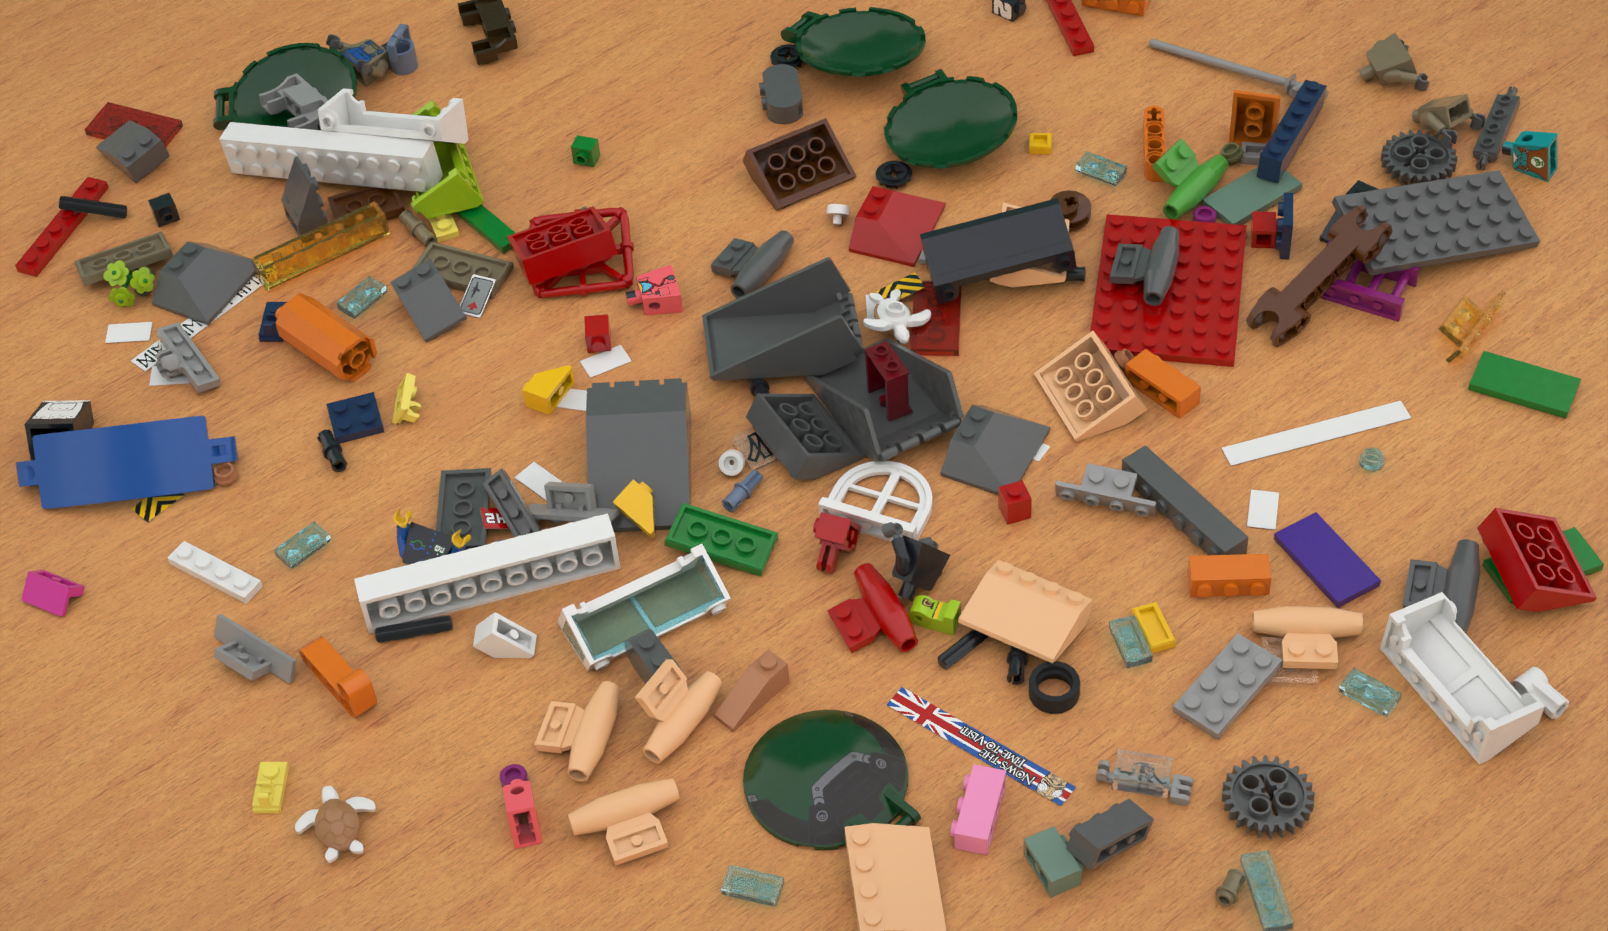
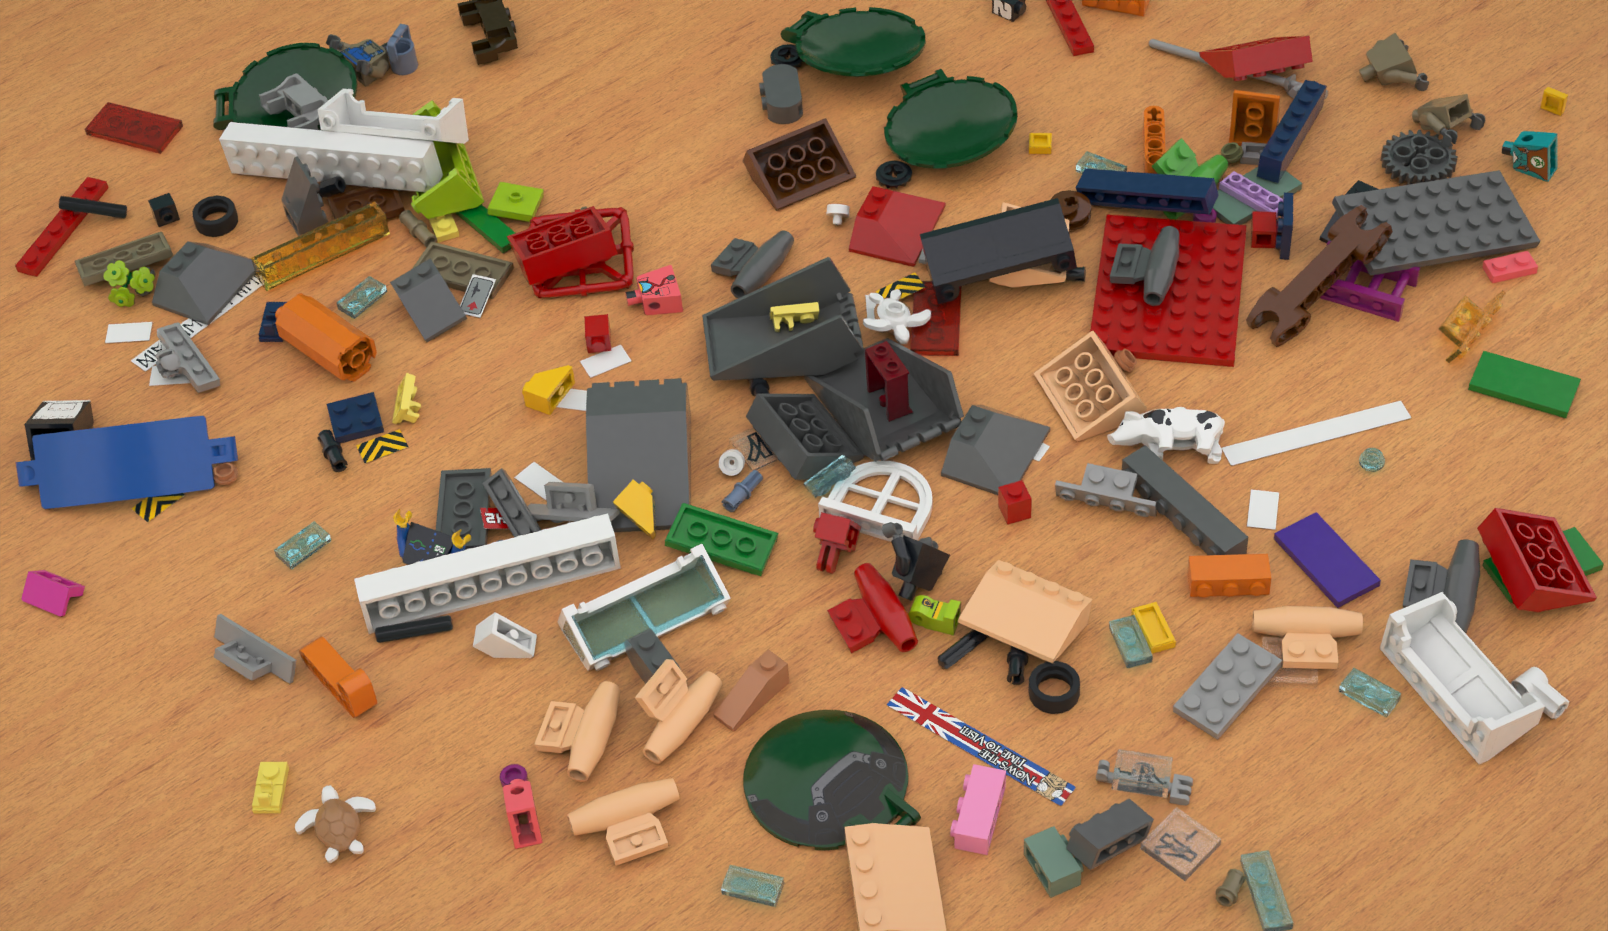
(134, 150): dark grey slope -> none
(212, 205): none -> black tyre
(215, 572): white plate -> none
(331, 187): none -> black bar
(382, 446): none -> sticker
(515, 201): none -> lime plate
(585, 151): green plate -> none
(798, 312): none -> light yellow plate
(831, 474): none -> clear light blue plate
(1148, 191): none -> dark blue brick
(1163, 383): orange brick -> none
(1172, 430): none -> white animal
(1180, 844): none -> clear tile
(1250, 193): none -> lavender tile
(1260, 56): none -> red slope
(1291, 791): dark grey gear -> none
(1496, 127): dark grey plate -> none
(1510, 267): none -> coral plate
(1554, 101): none -> yellow tile

